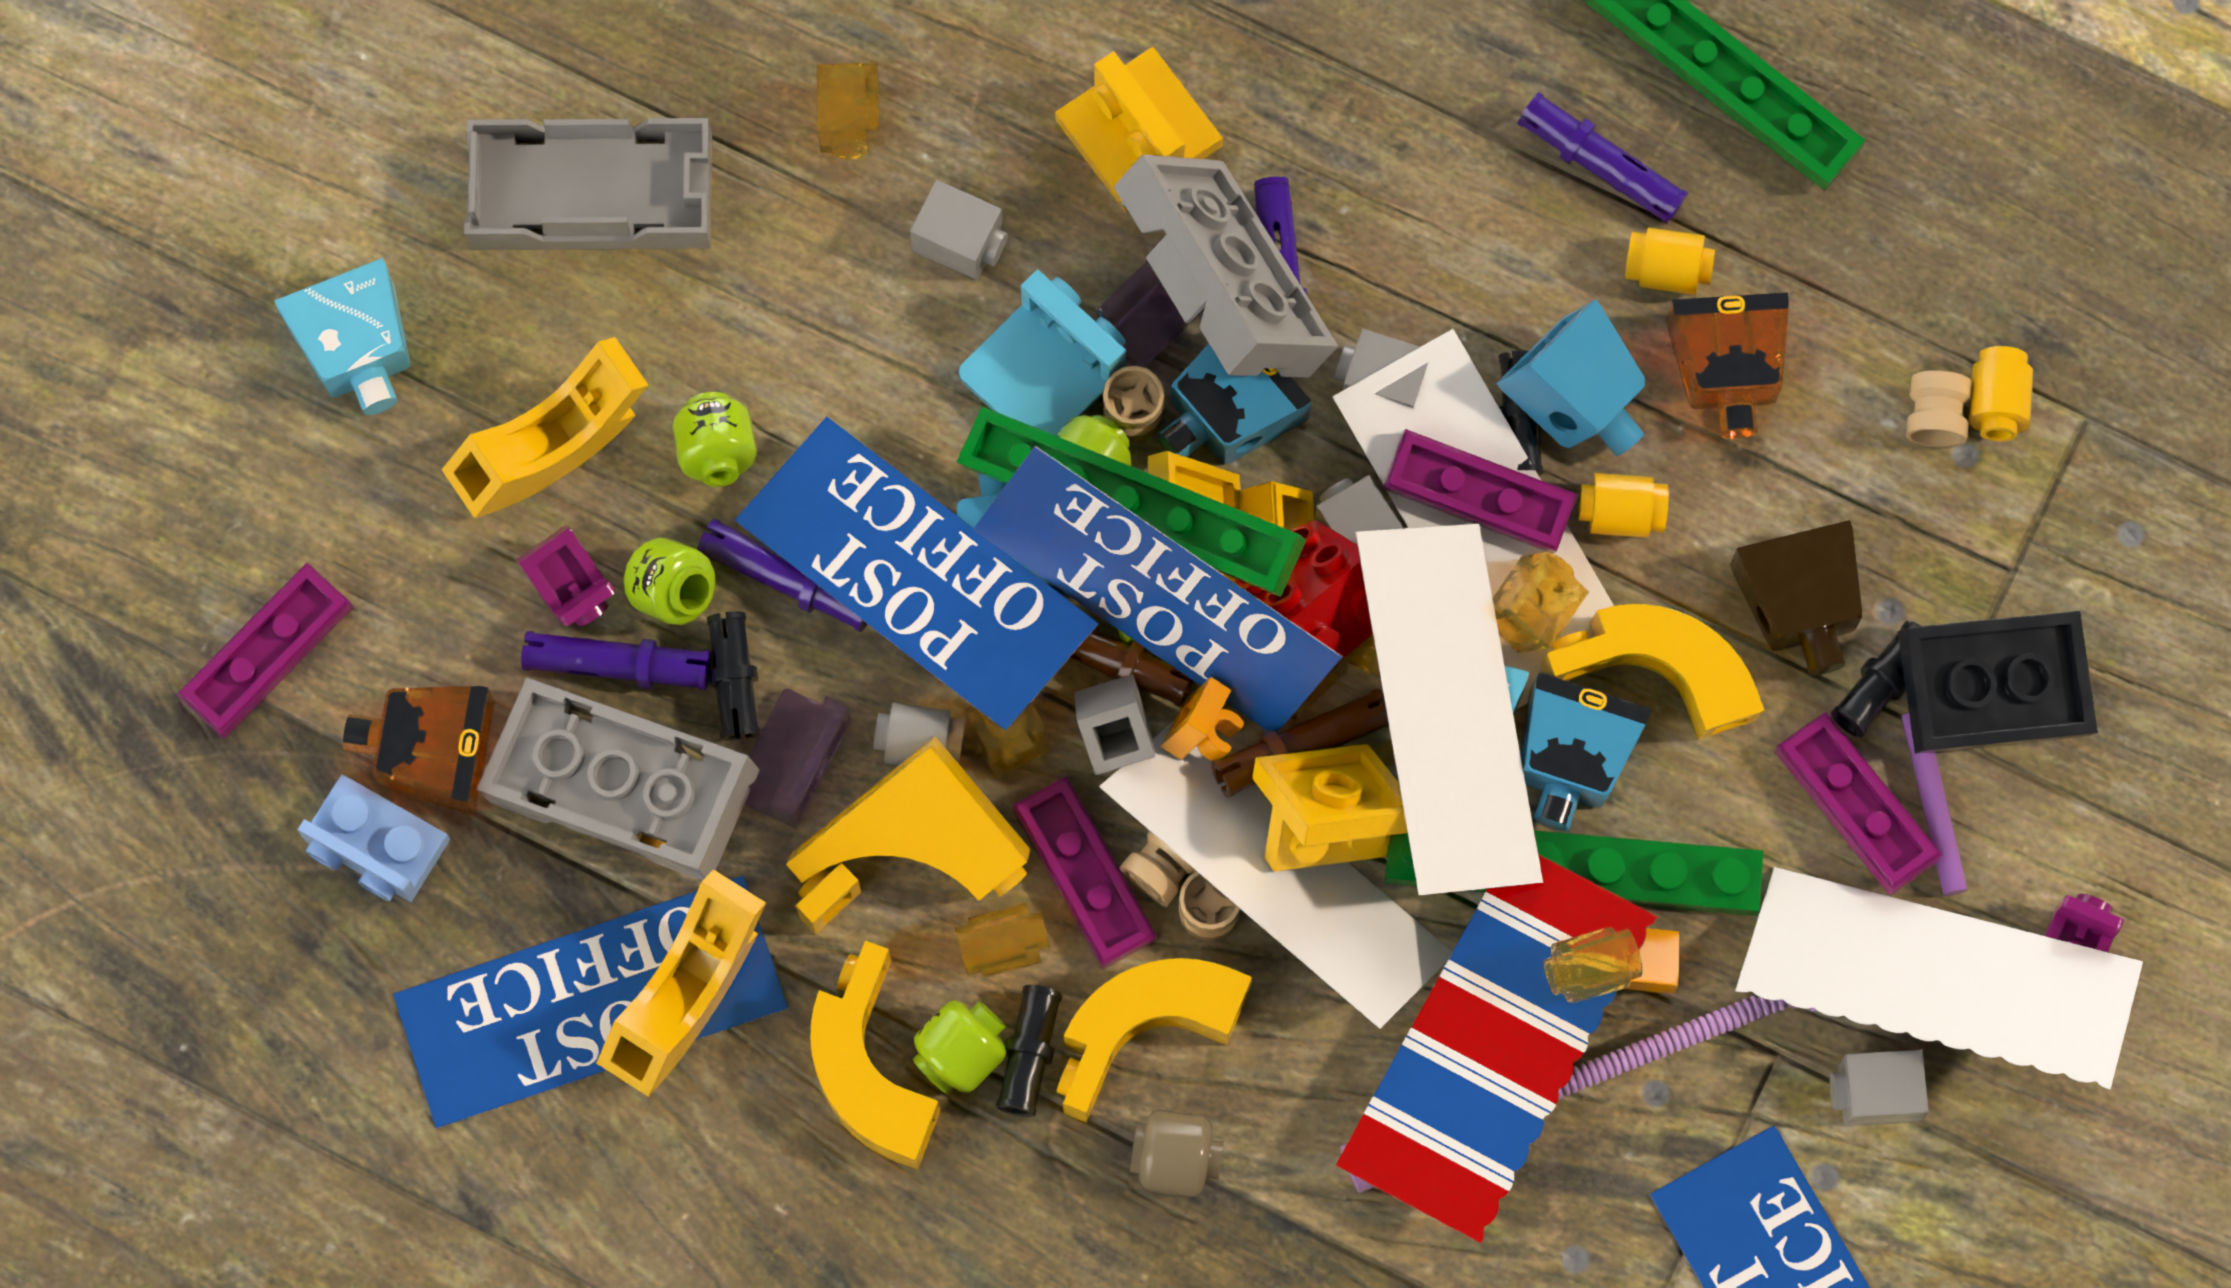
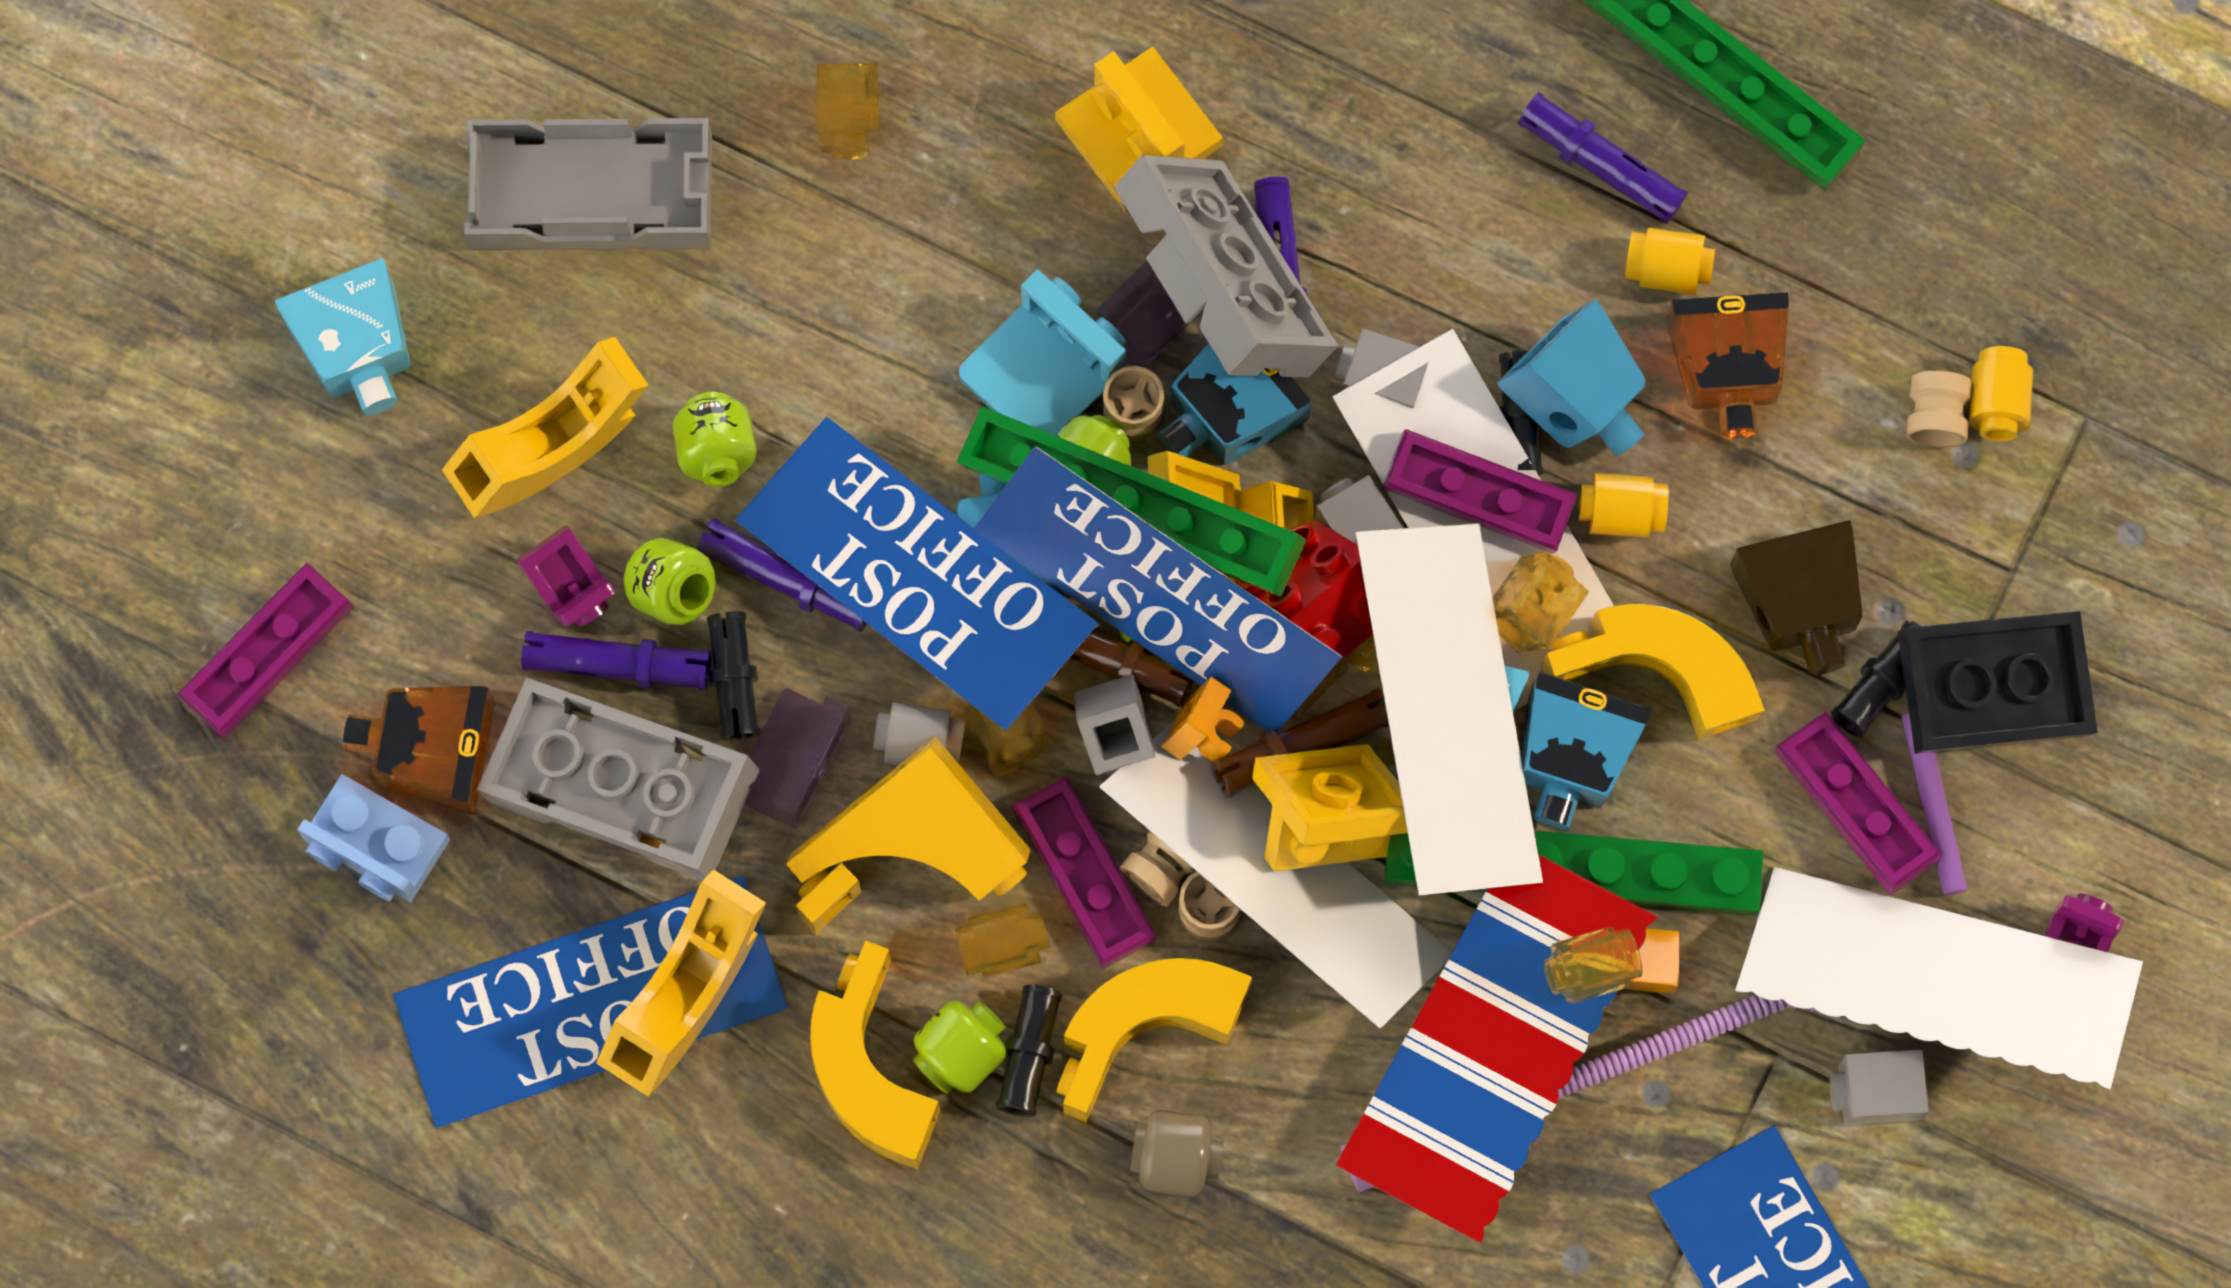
(958, 230): light grey brick -> none

